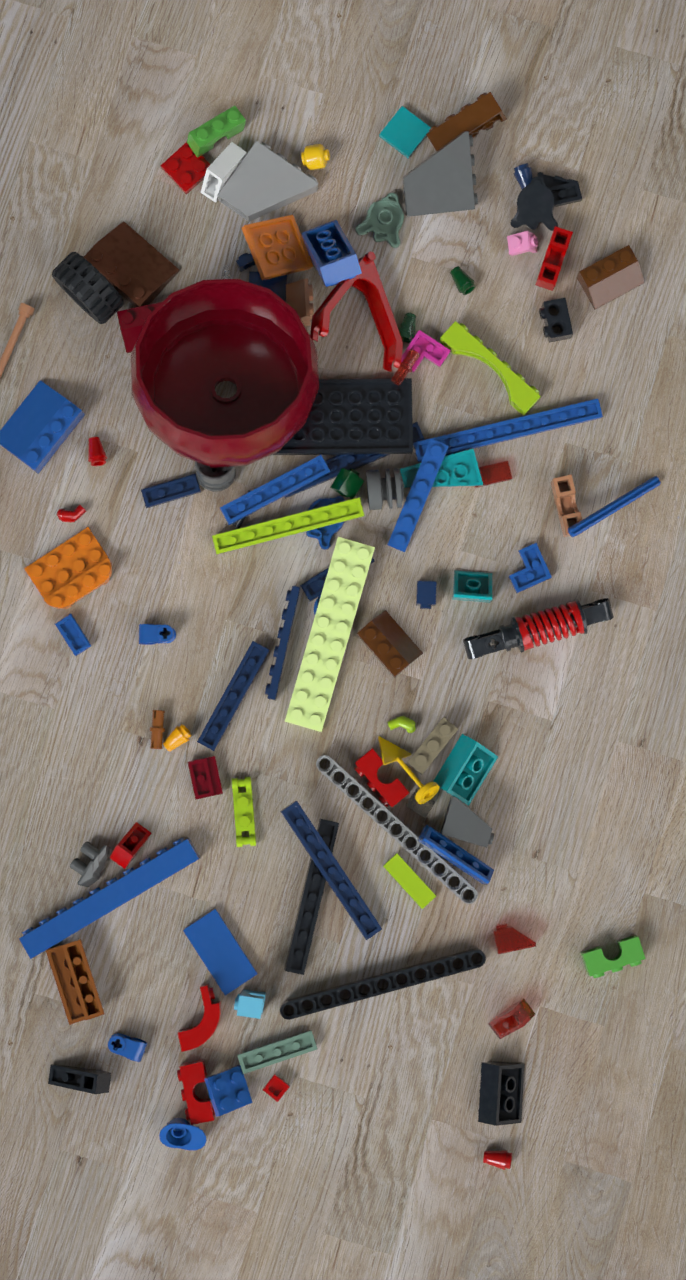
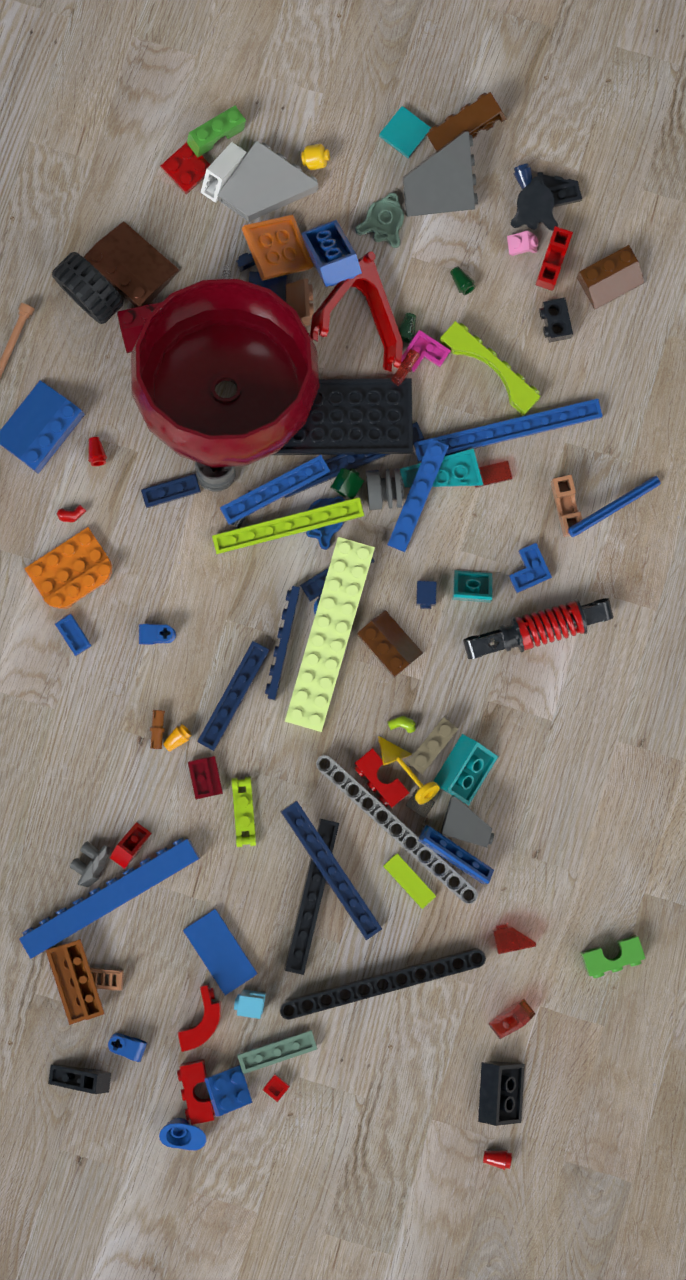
(119, 978): none -> nougat slope

